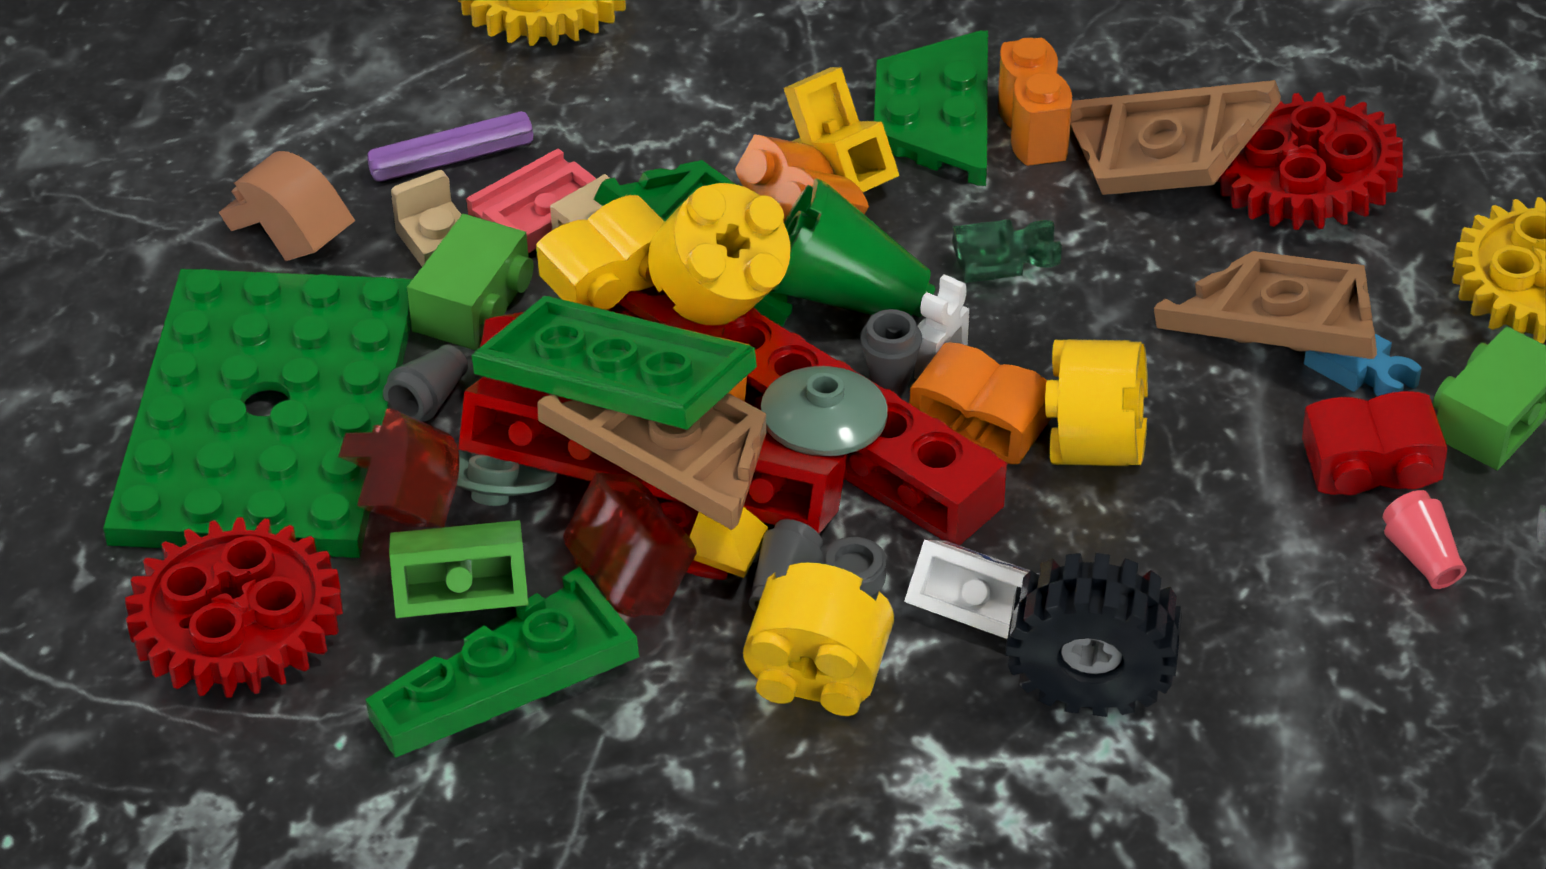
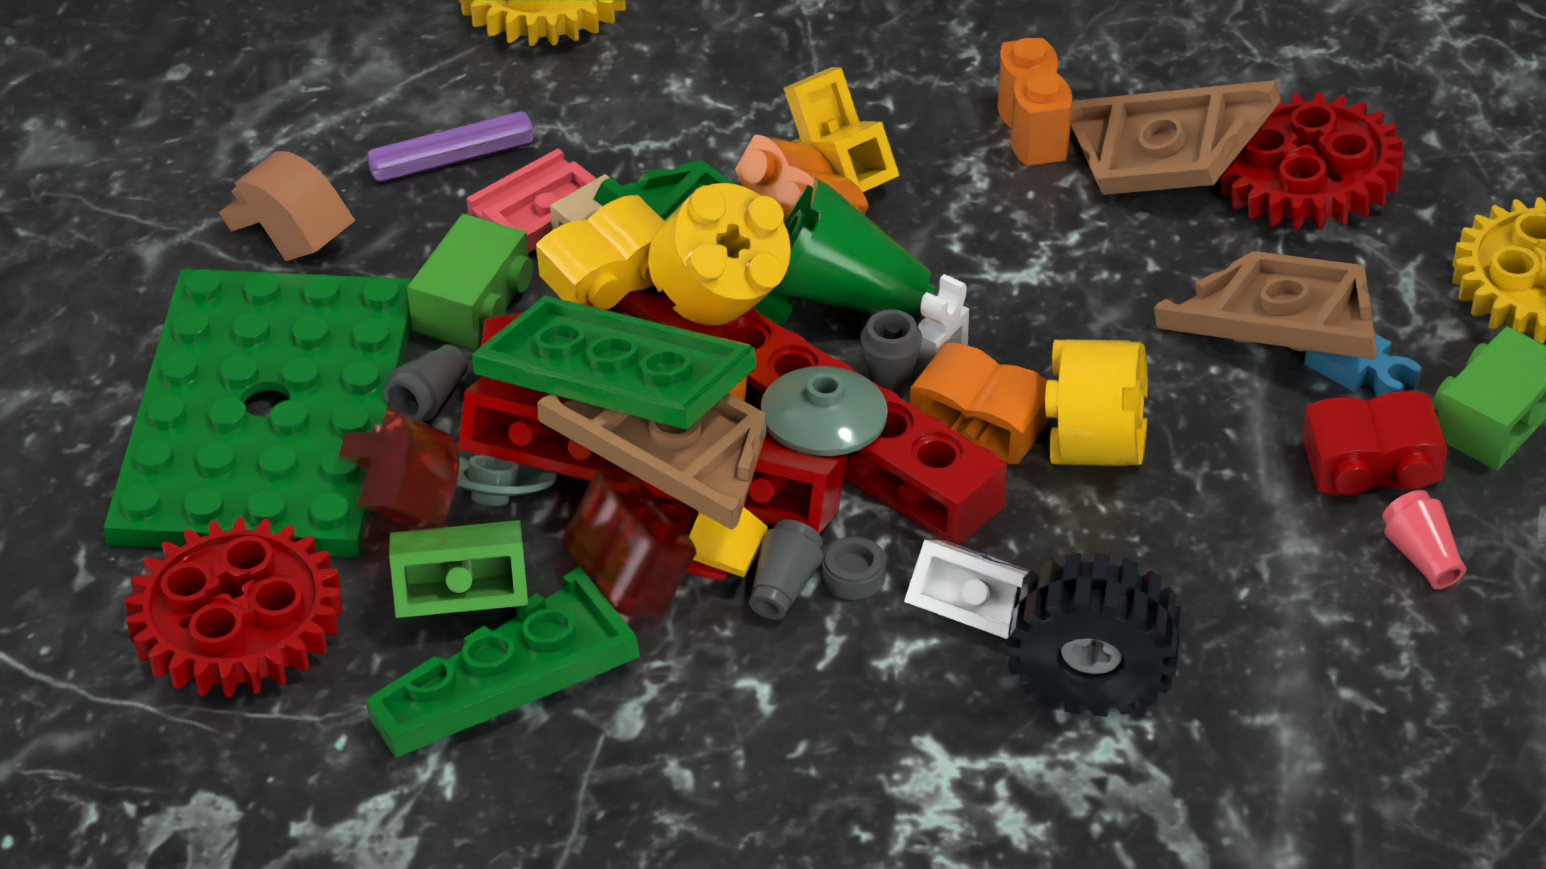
(424, 213): tan bracket -> none
(818, 638): yellow brick -> none
(937, 104): green wing -> none
(999, 251): clear green plate -> none

